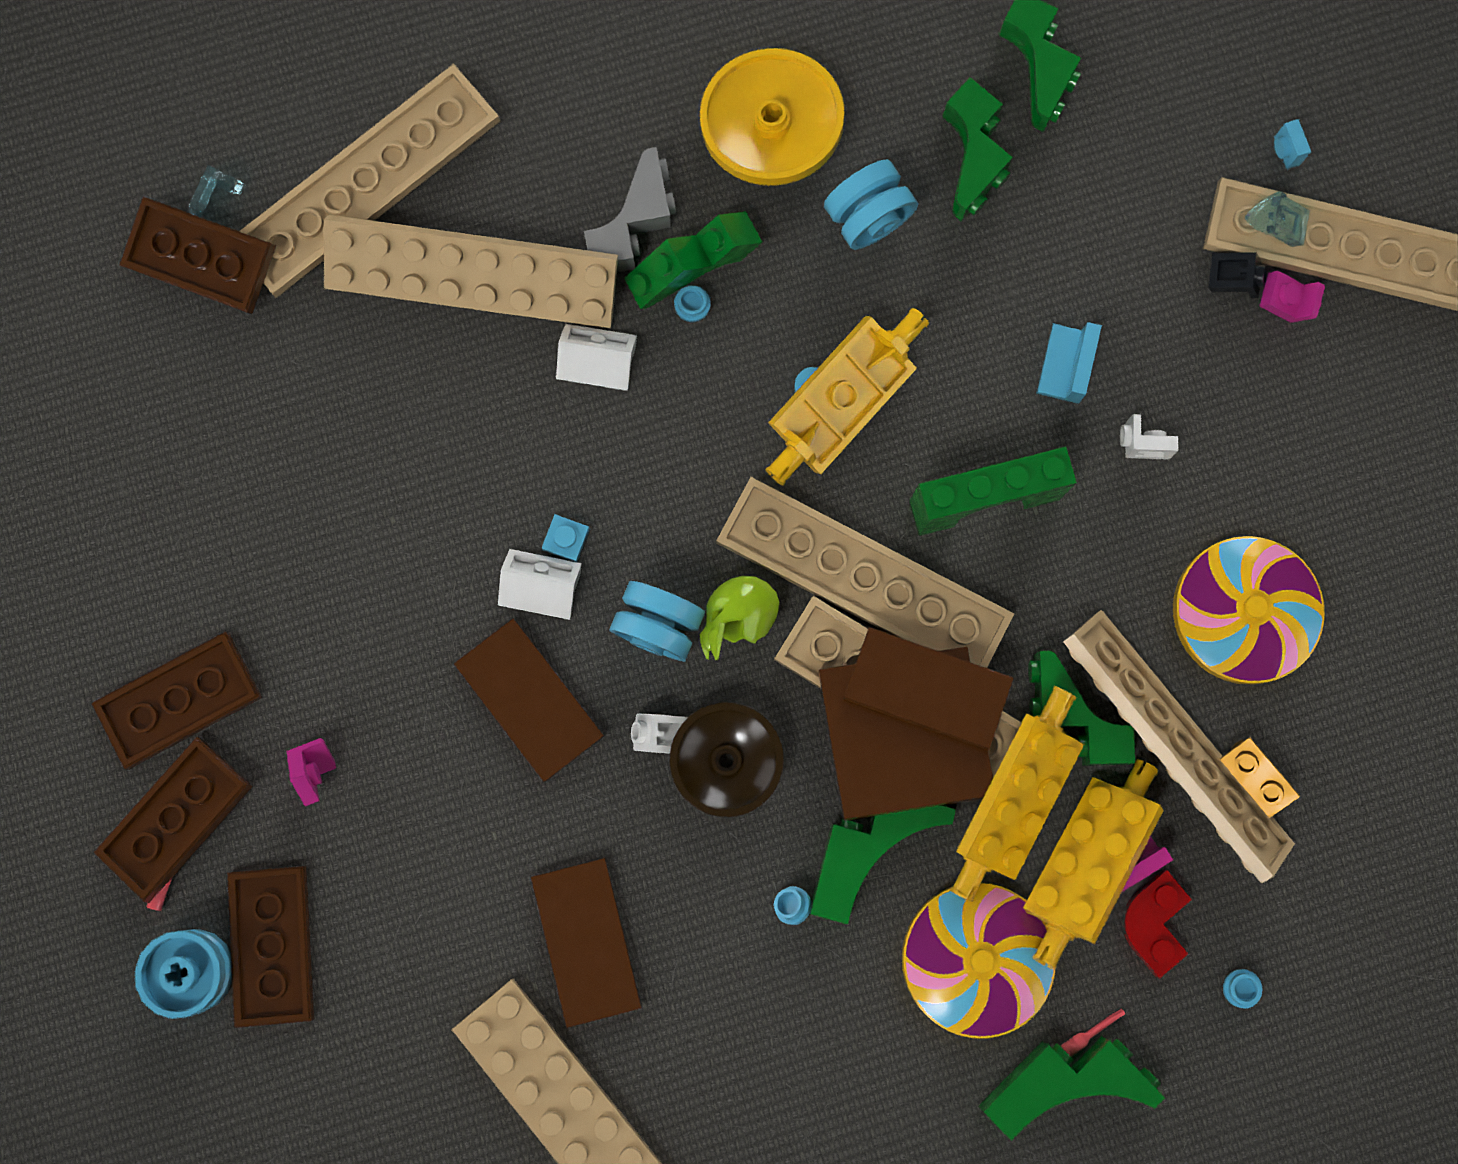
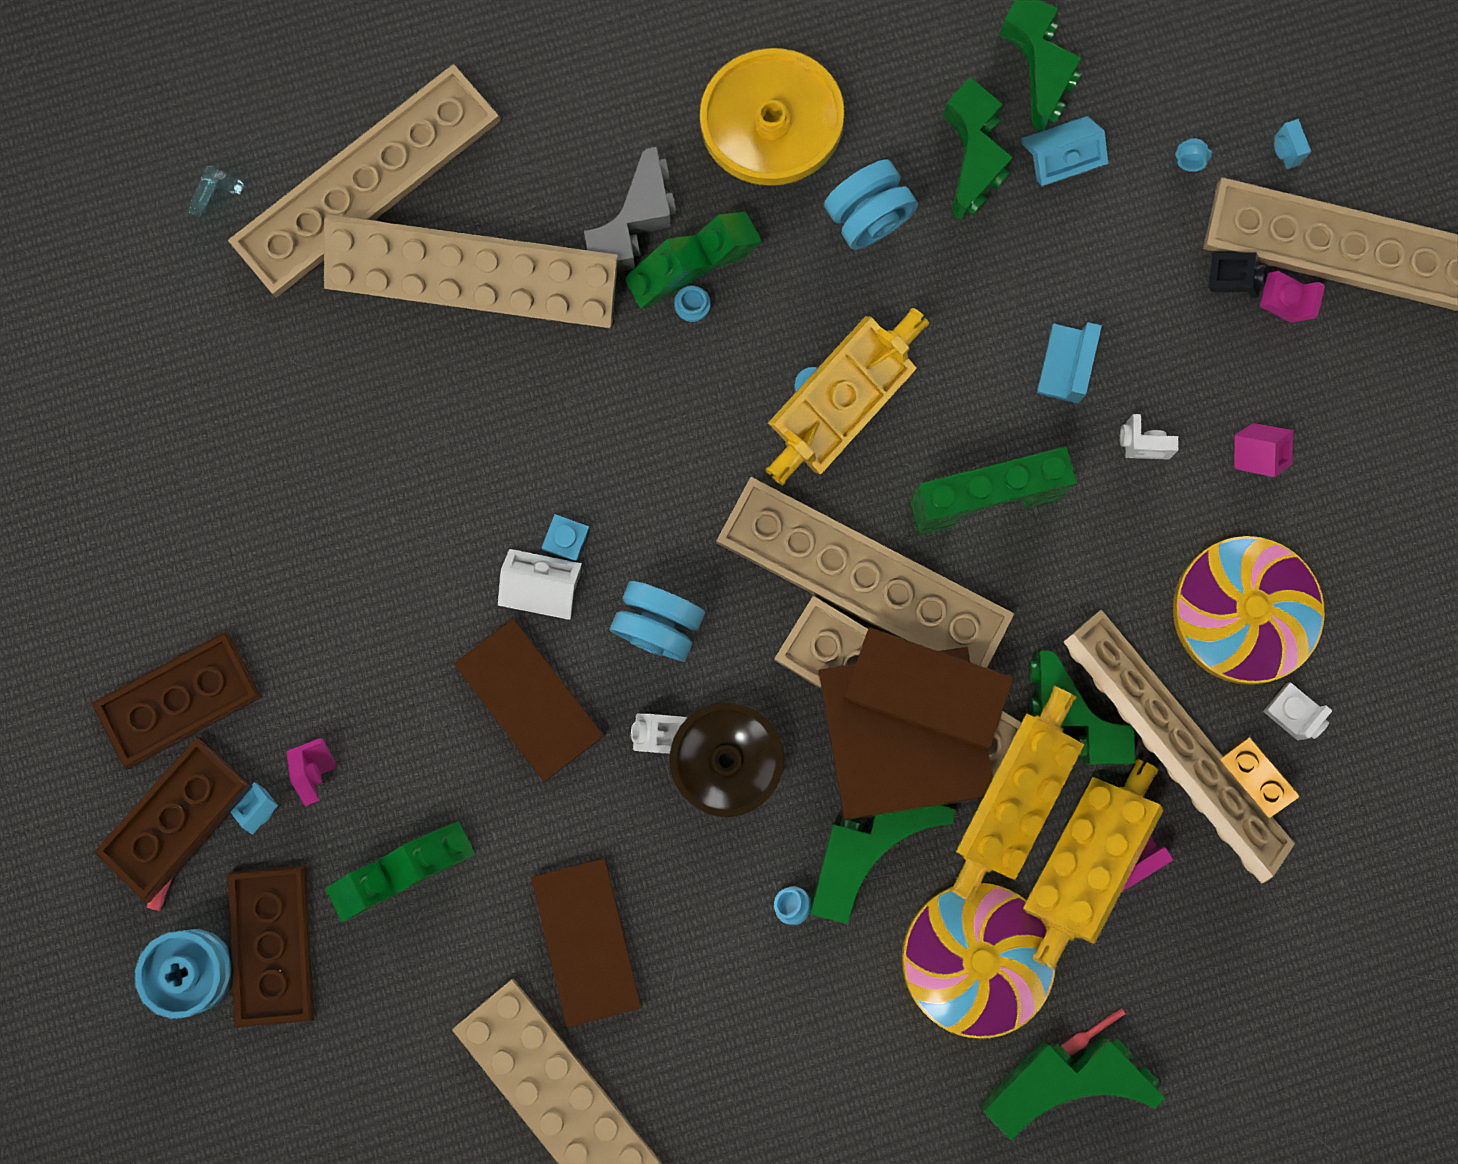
(197, 255): reddish brown tile -> none
(254, 808): none -> medium azure plate
(399, 871): none -> green arch
(595, 356): white panel -> none
(737, 611): lime helmet -> none
(1067, 150): none -> medium azure panel
(1145, 923): red plate -> none
(1193, 155): none -> medium azure plate
(1242, 988): medium azure plate -> none
(1263, 449): none -> dark pink panel
(1280, 218): clear light blue tile -> none
(1298, 713): none -> white bracket

